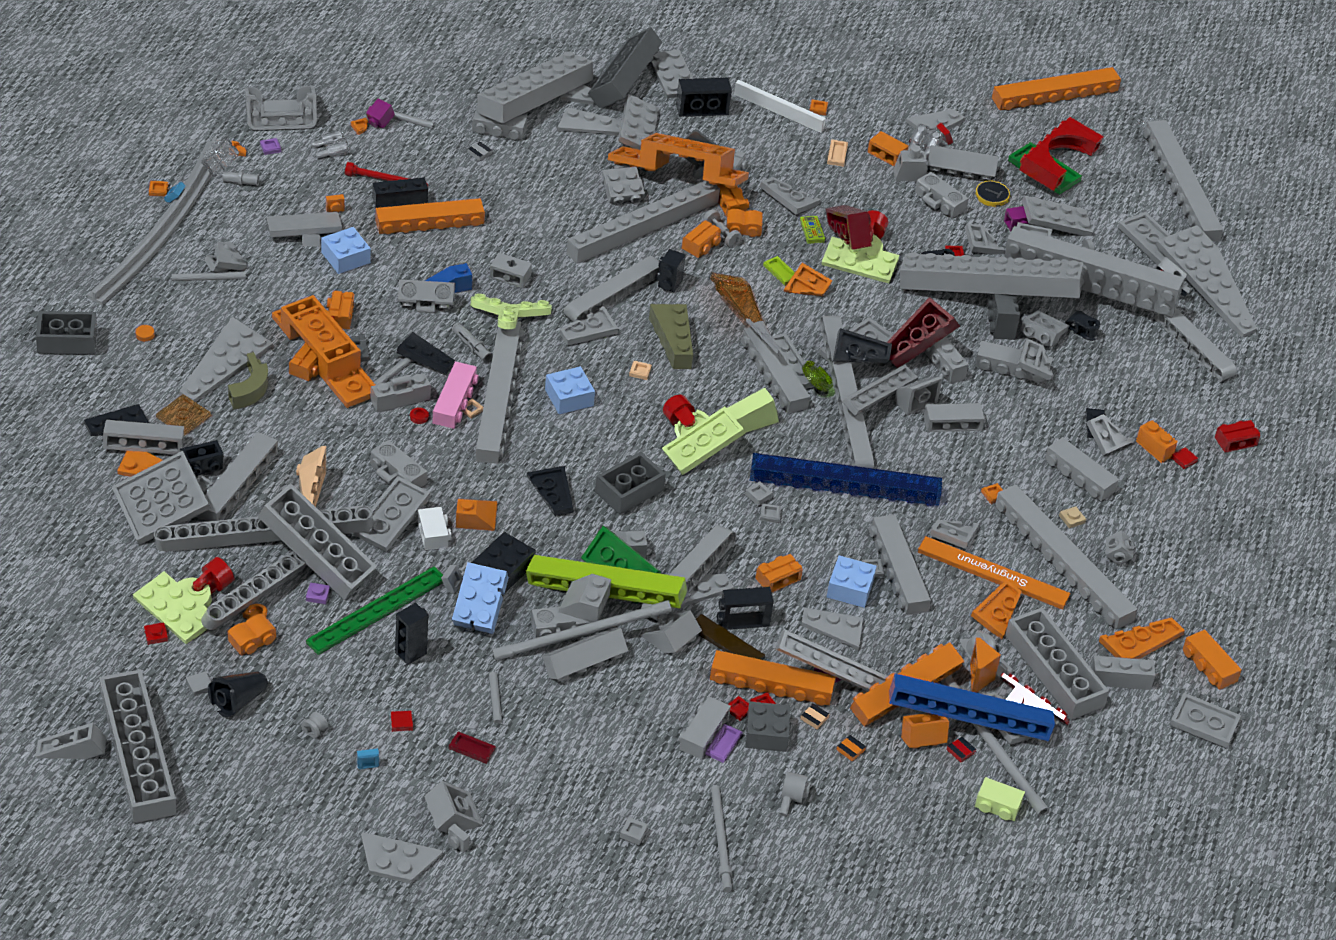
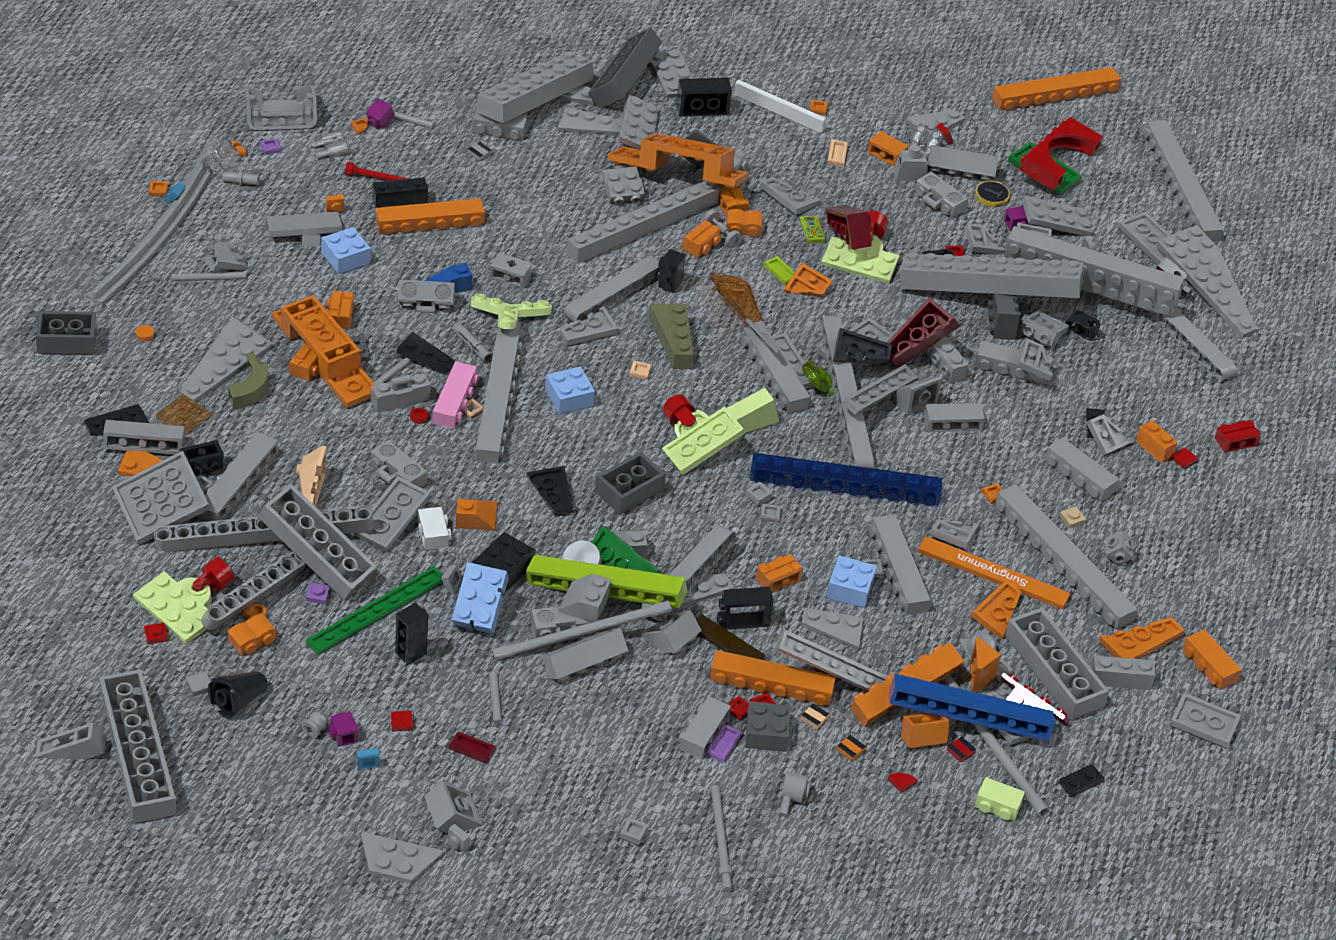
(343, 728): none -> magenta brick
(583, 552): none -> tile
(902, 781): none -> red tile
(1081, 780): none -> black plate

